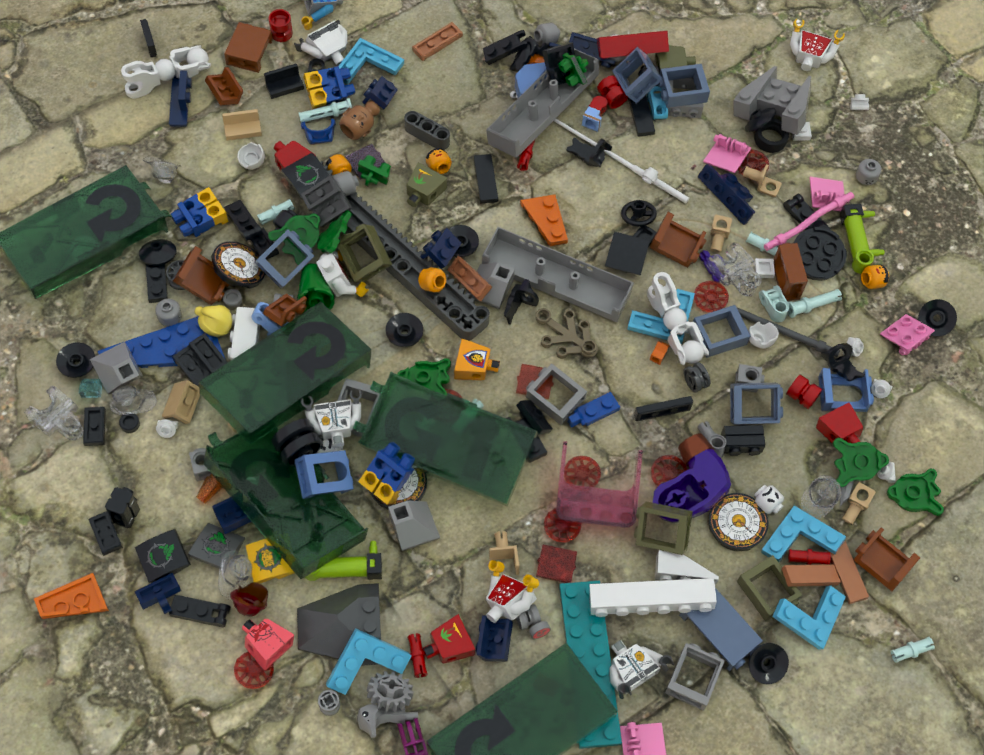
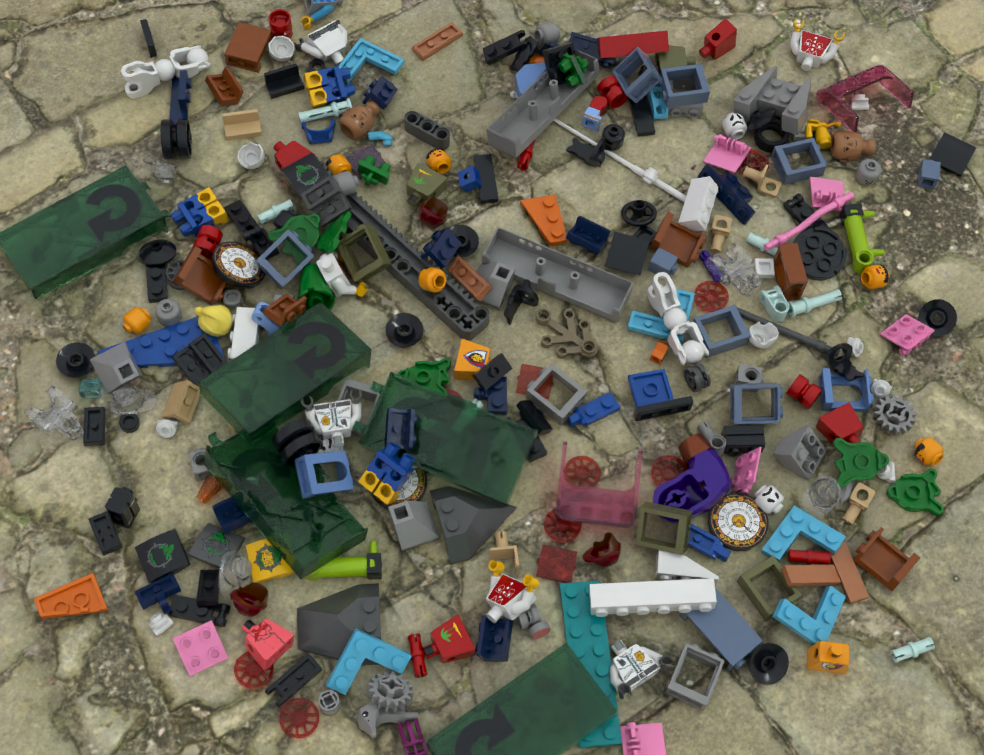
(136, 320): none -> light orange head
(160, 623): none -> white plate
(176, 139): none -> black wheel
(200, 648): none -> bright pink hinge
(207, 240): none -> red wheel
(208, 588): none -> black plate
(281, 48): none -> white hair
(295, 679): none -> black hinge
(299, 718): none -> clear red wheel
(380, 135): none -> medium azure arm
(400, 427): none -> dark blue bracket
(433, 212): none -> piece
(467, 520): none -> dark grey wedge
(472, 182): none -> blue piece
(492, 372): none -> black plate
(495, 396): none -> dark blue plate
(588, 235): none -> dark blue bracket
(605, 552): none -> dark red piece
(614, 136): none -> black head
(650, 387): none -> blue plate
(663, 262): none -> sand blue brick
(698, 204): none -> white brick
(707, 544): none -> blue hinge
(719, 40): none -> red torso
(734, 126): none -> white head
(746, 471): none -> bright pink hinge
(784, 169): none -> sand blue window
(800, 452): none -> light grey slope
(823, 137): none -> yellow piece
(830, 657): none -> light orange torso
(832, 94): none -> clear pink windscreen
(850, 145): none -> medium nougat piece
(894, 414): none -> light grey gear
(928, 174): none -> sand blue brick
(928, 451): none -> light orange head
(953, 154): none -> black slope

